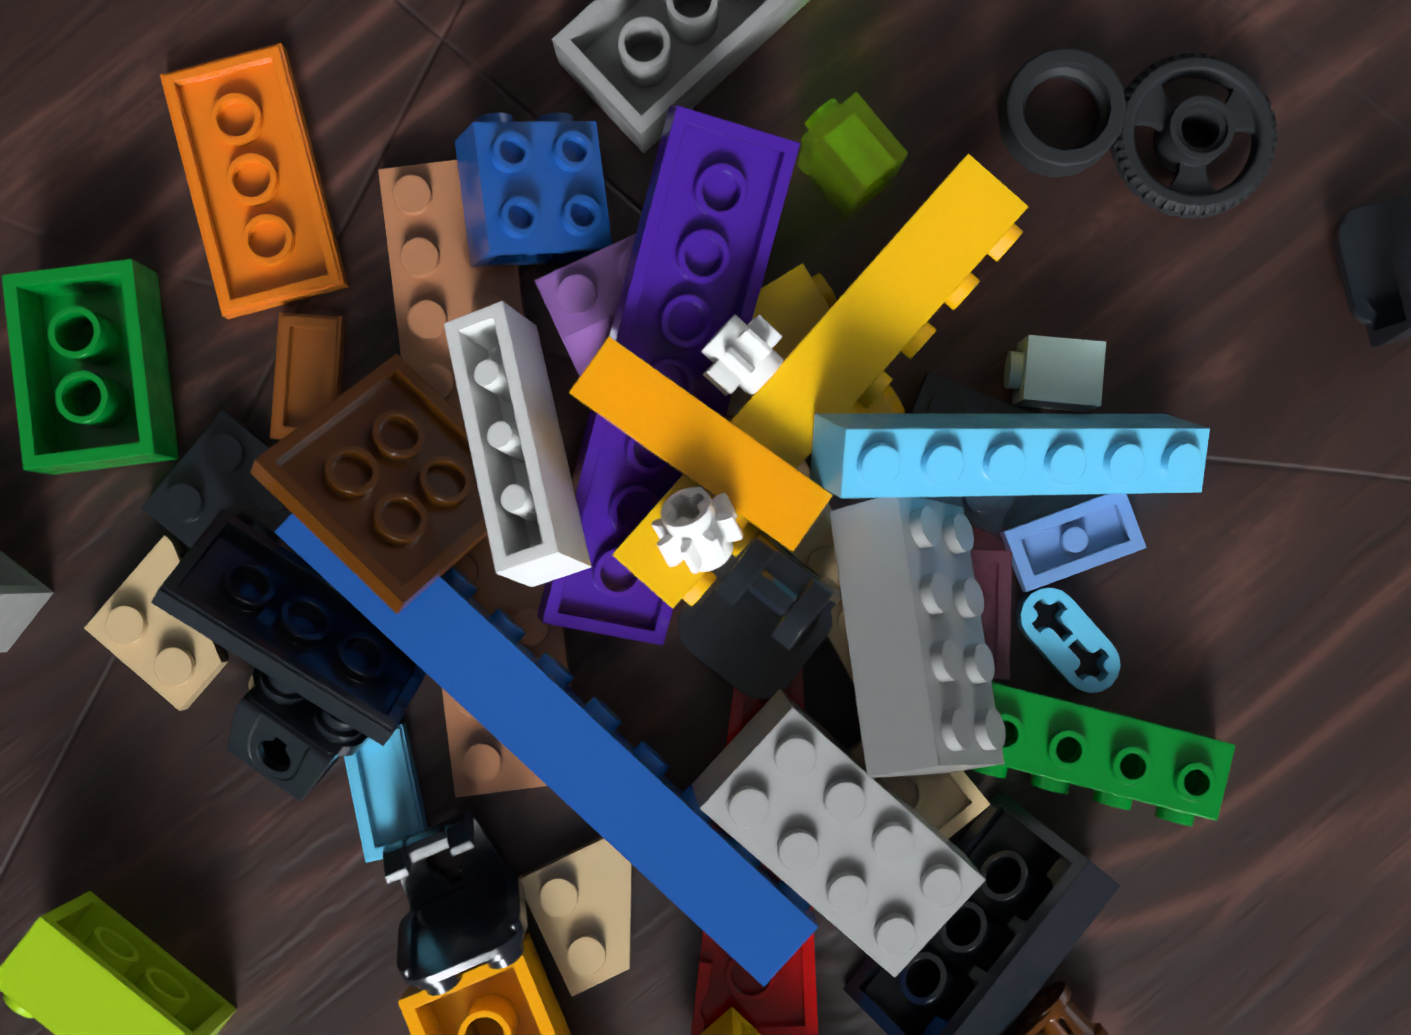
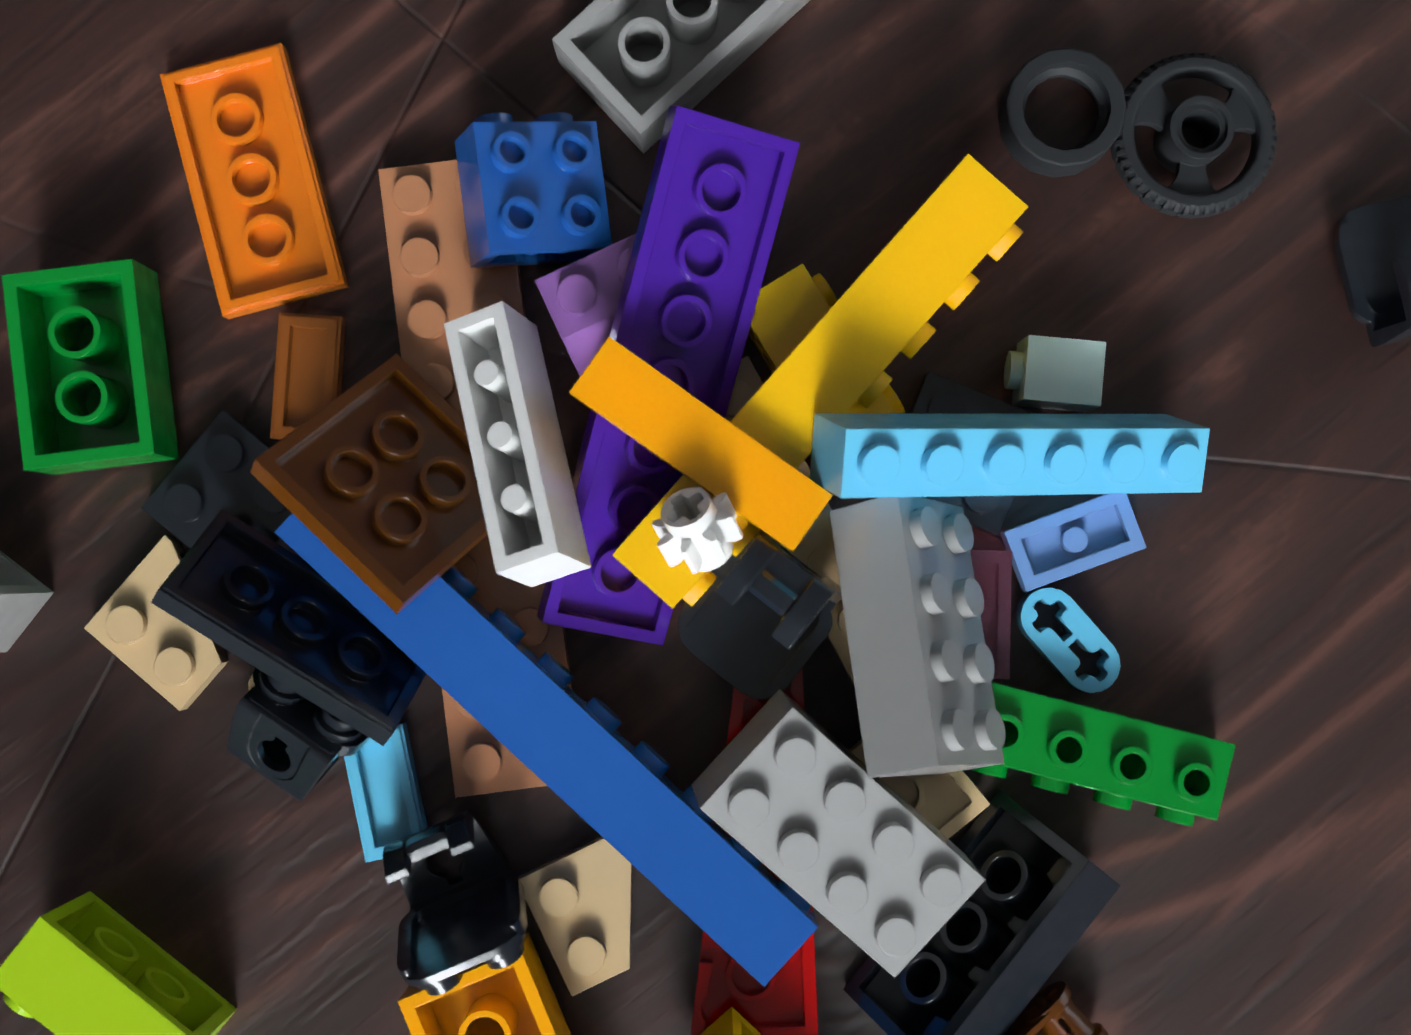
(742, 355): white gear -> none
(849, 154): clear neon green brick -> none

